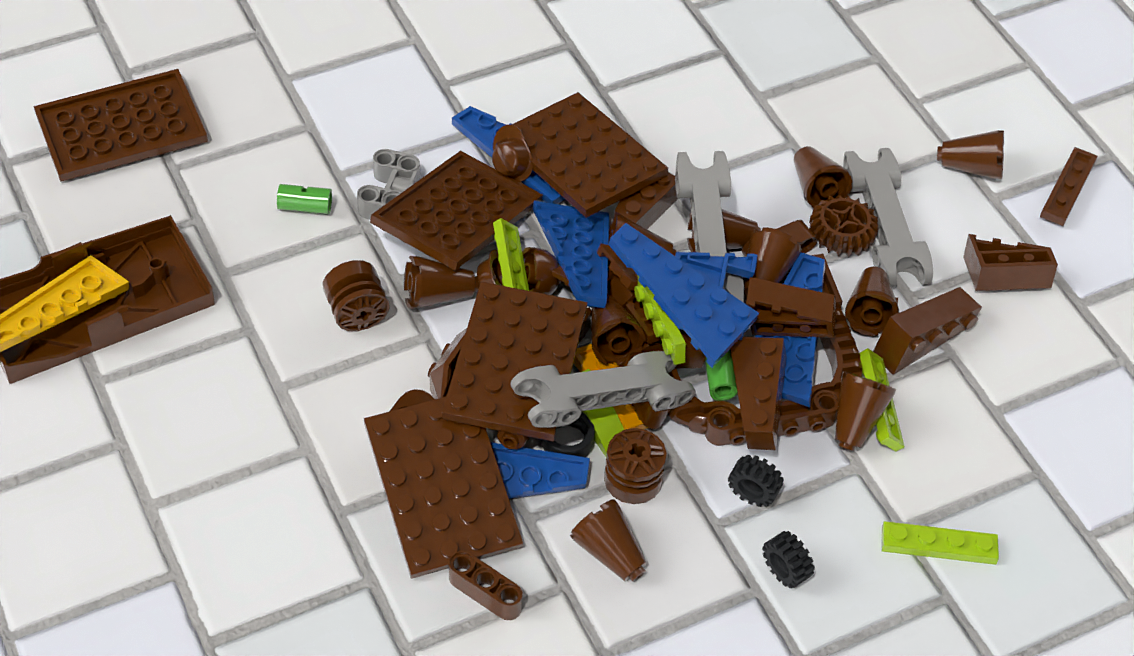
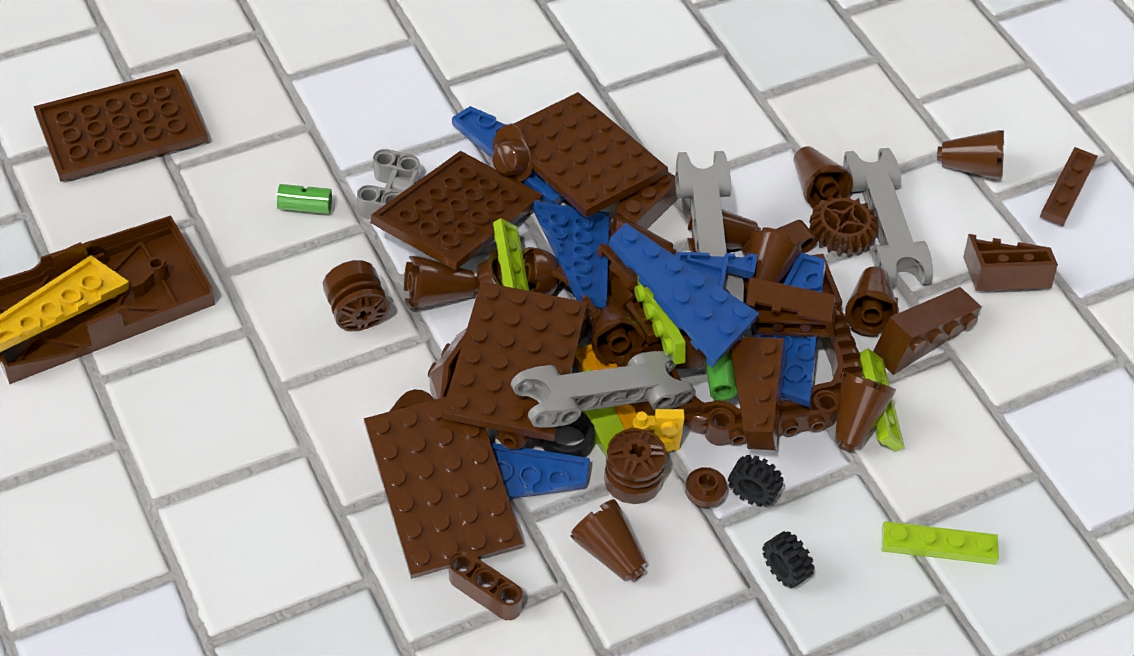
(594, 312): none -> reddish brown piece
(665, 424): none -> yellow plate
(706, 487): none -> reddish brown plate

